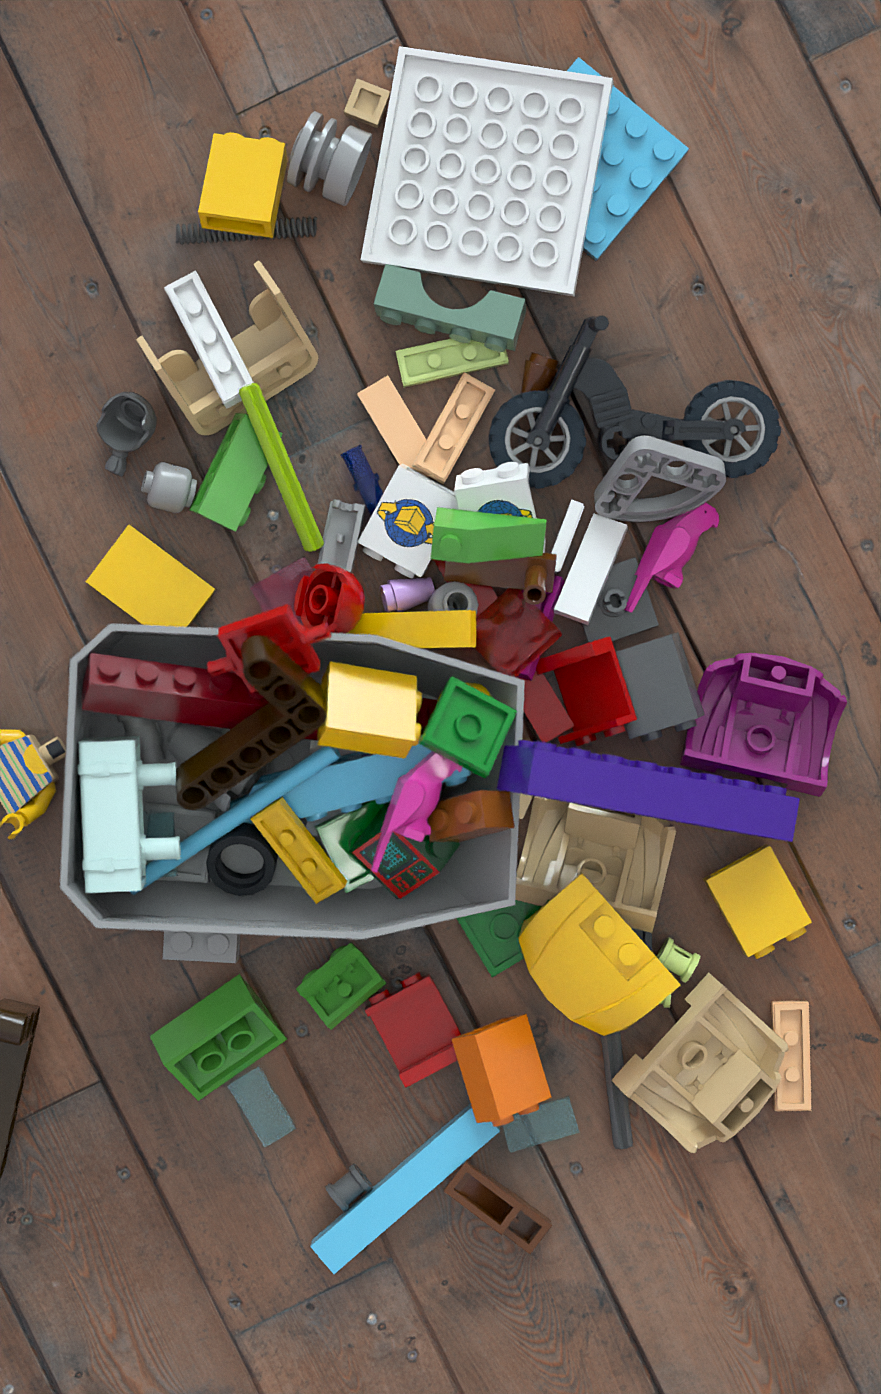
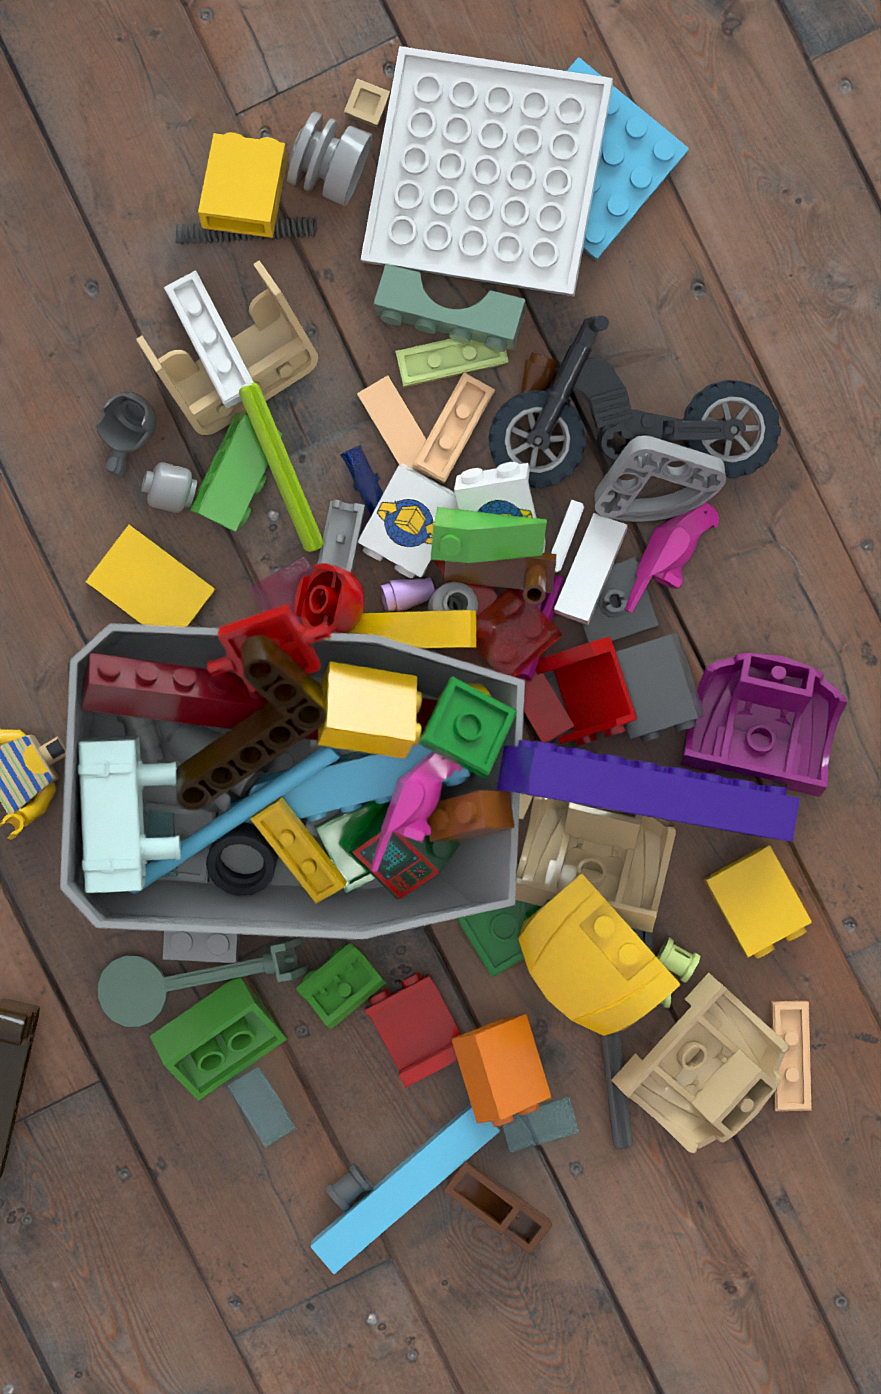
(136, 989): none -> sand green piece

